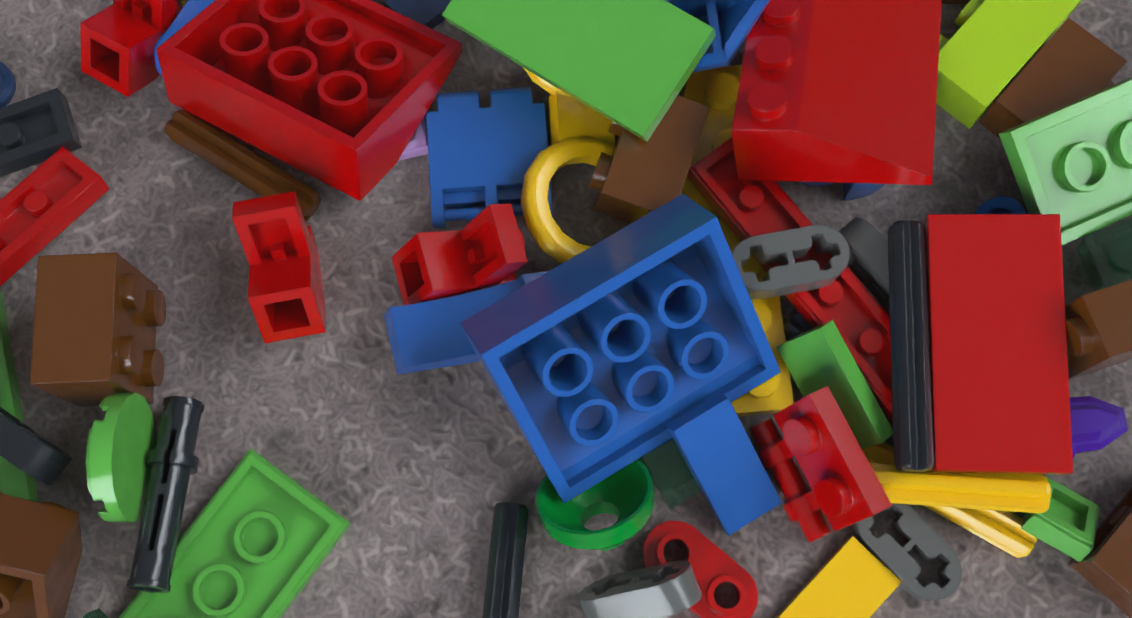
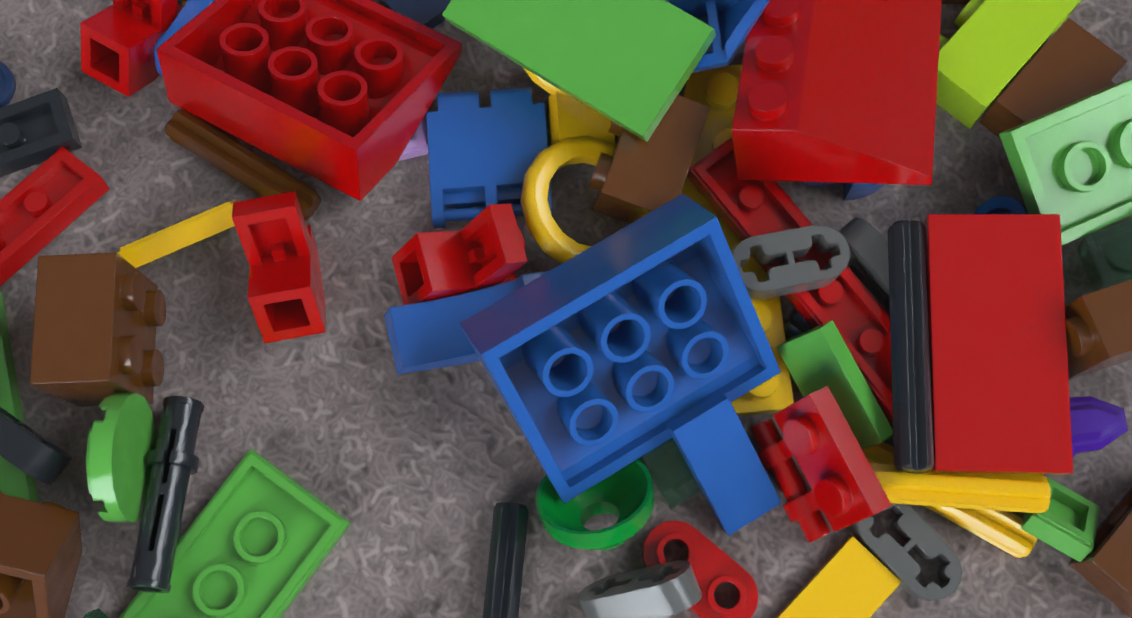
(179, 235): none -> yellow tile

